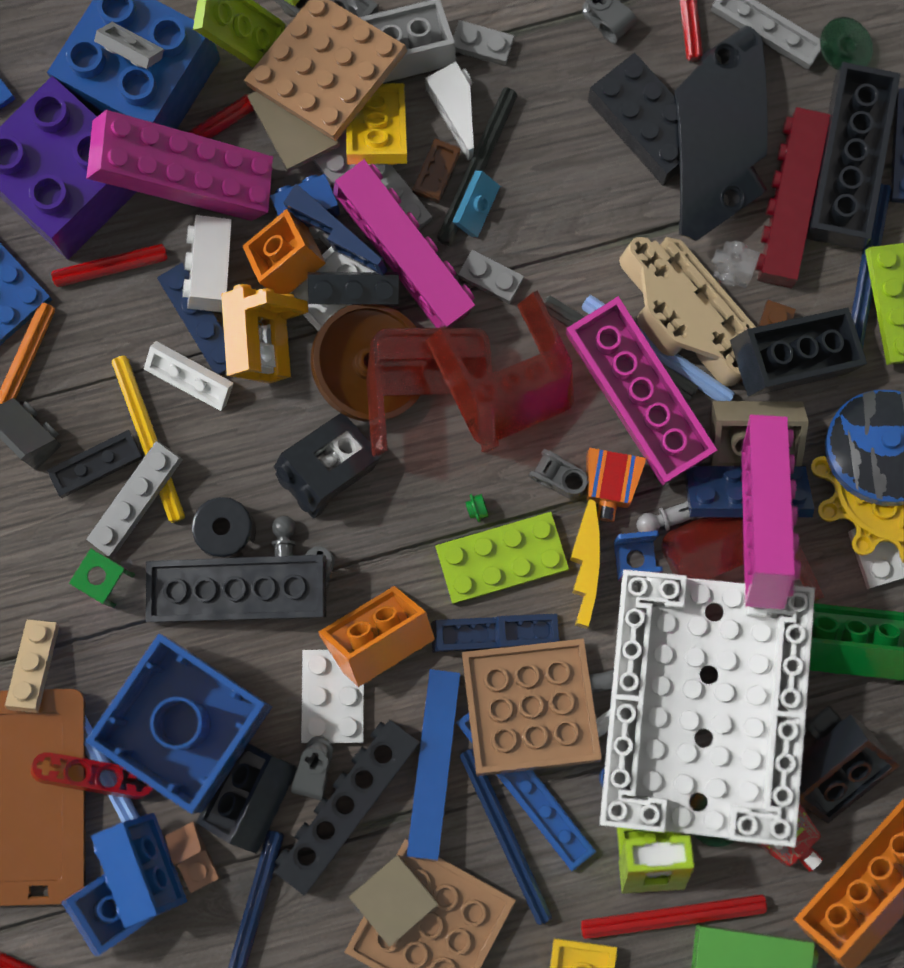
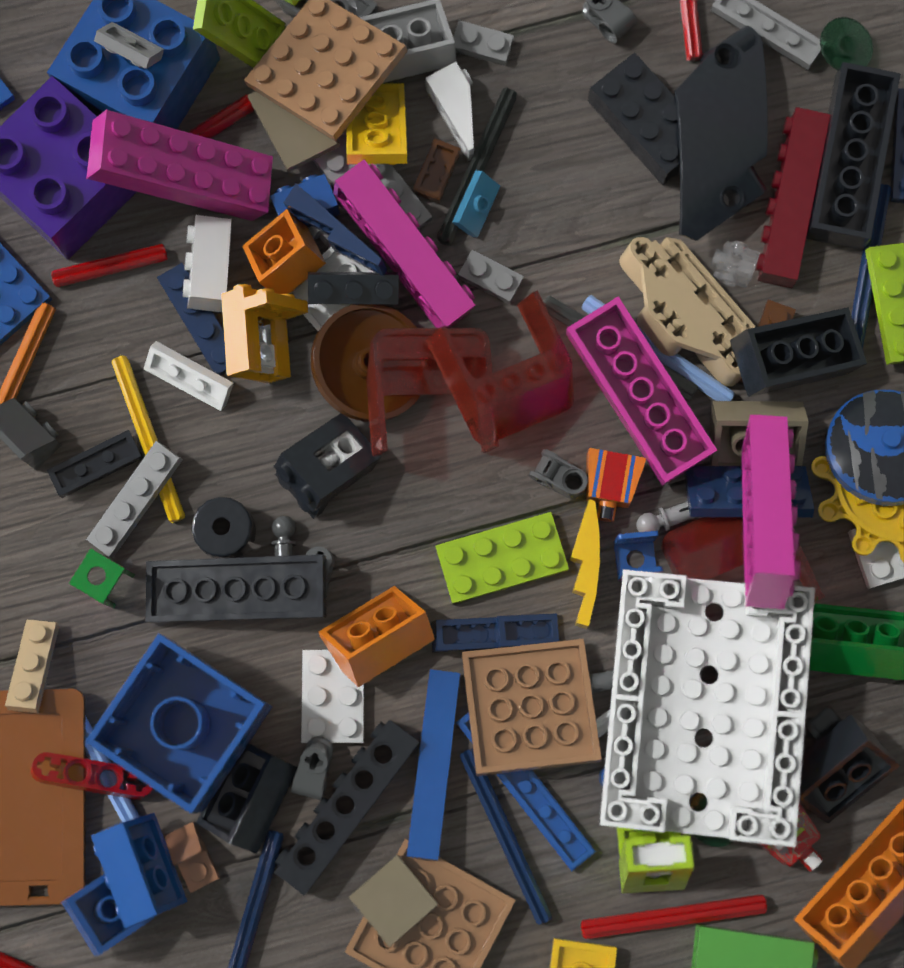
(477, 507): green plate -> none

